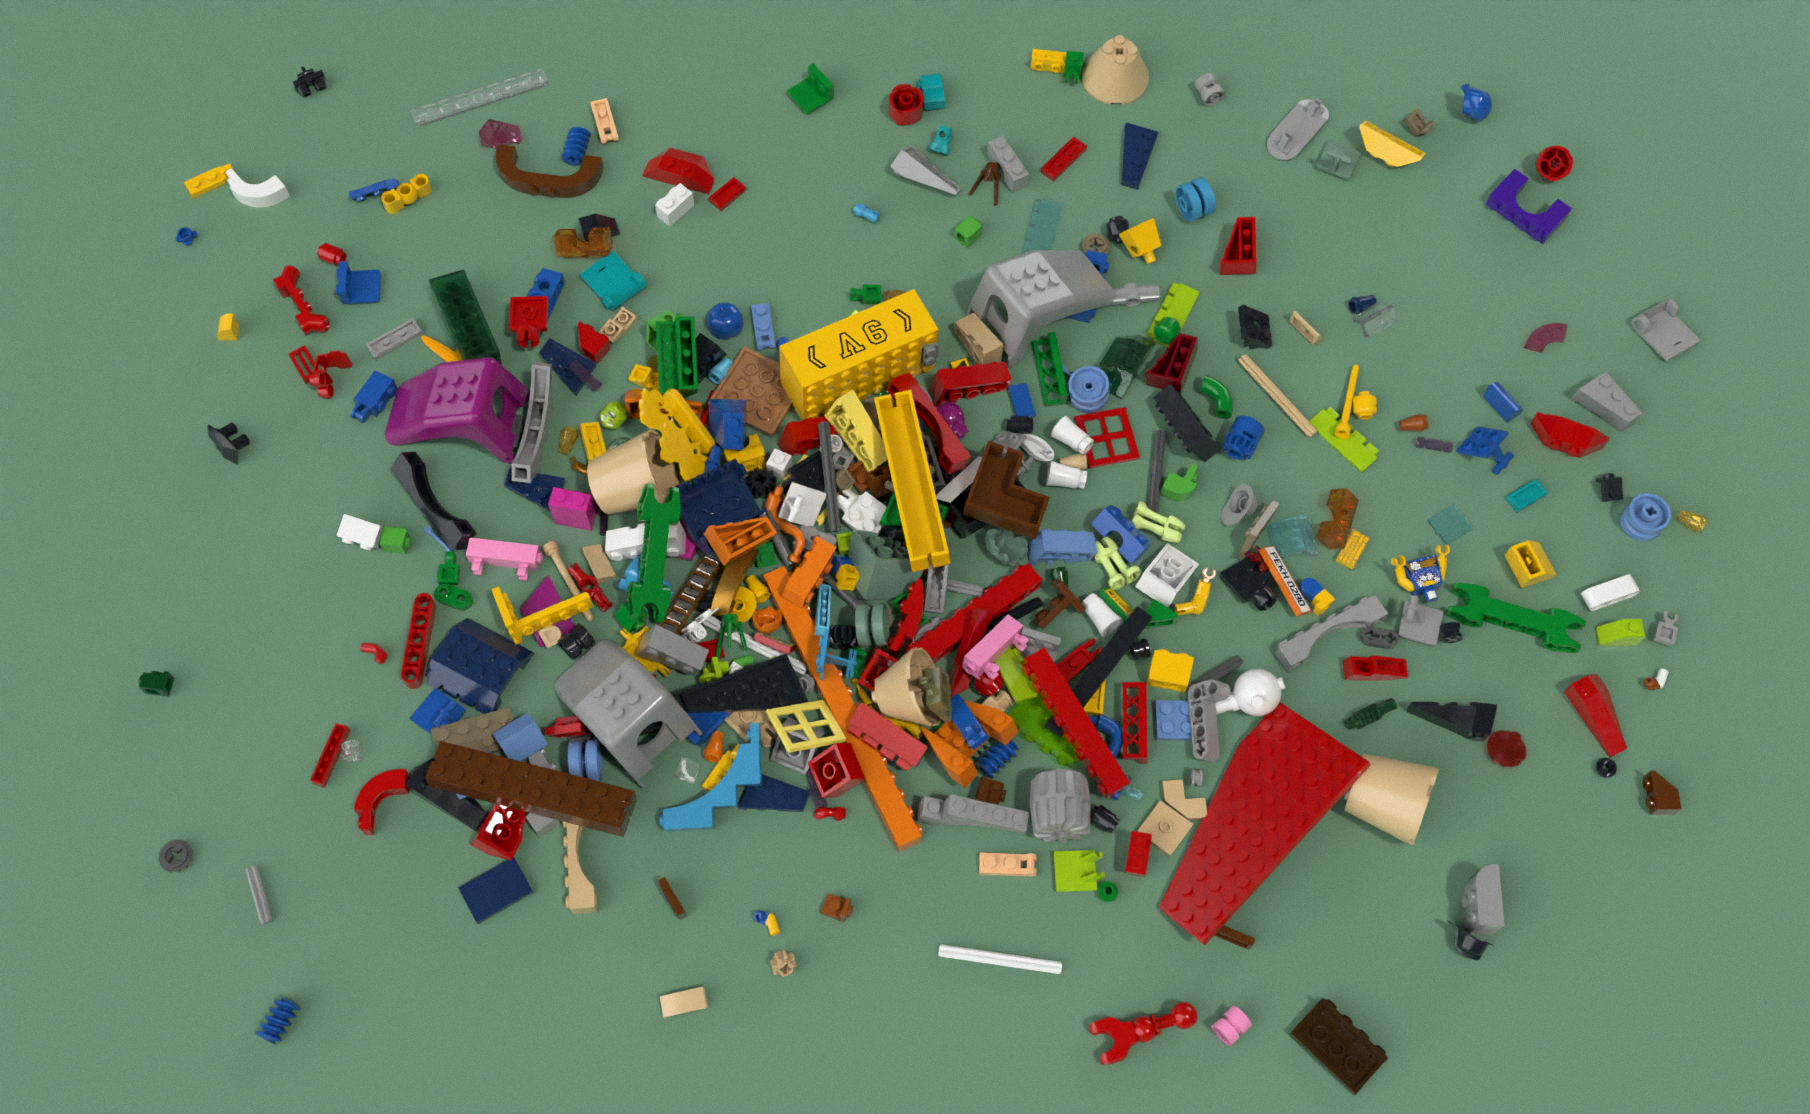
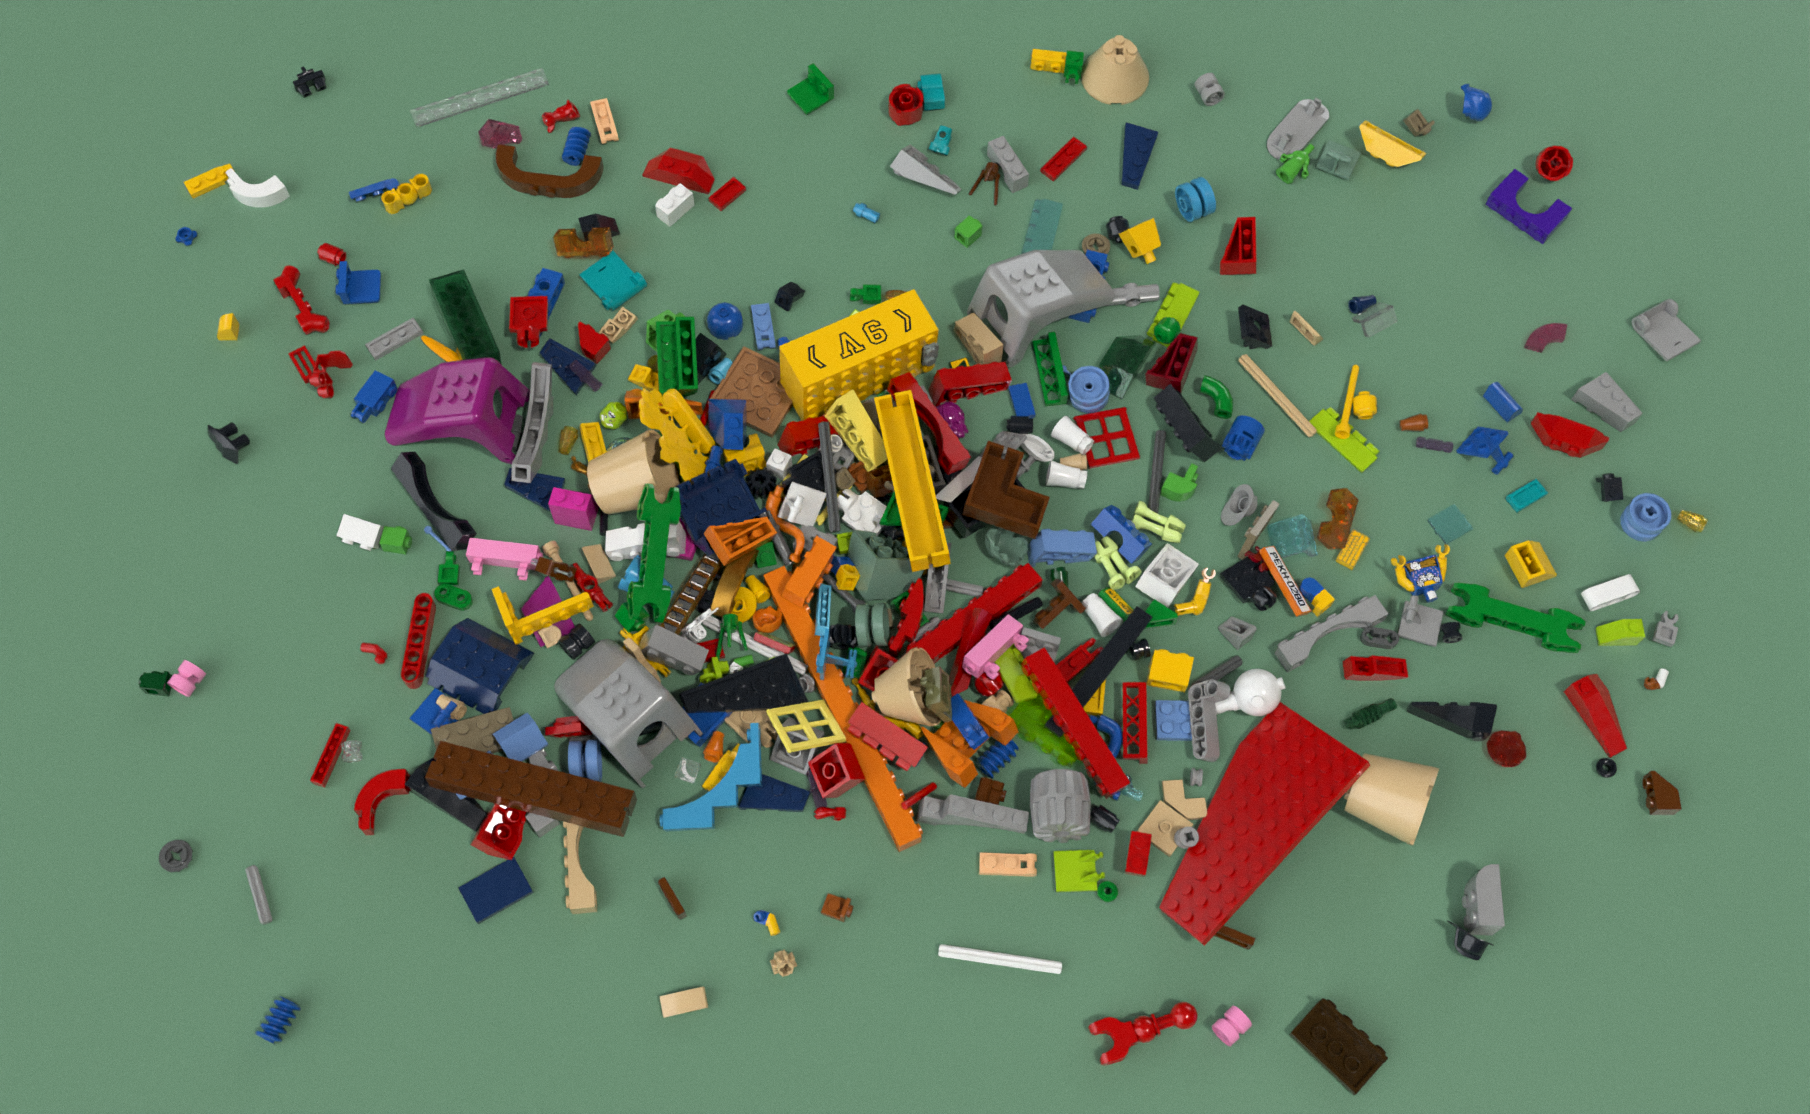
(185, 680): none -> bright pink wheel
(458, 712): none -> tan cone
(556, 569): none -> reddish brown piece
(564, 113): none -> red animal
(636, 652): none -> tan tile
(788, 294): none -> black bracket
(919, 795): none -> red piece
(1181, 837): none -> light grey wheel
(1237, 631): none -> light grey slope
(1297, 160): none -> bright green piece

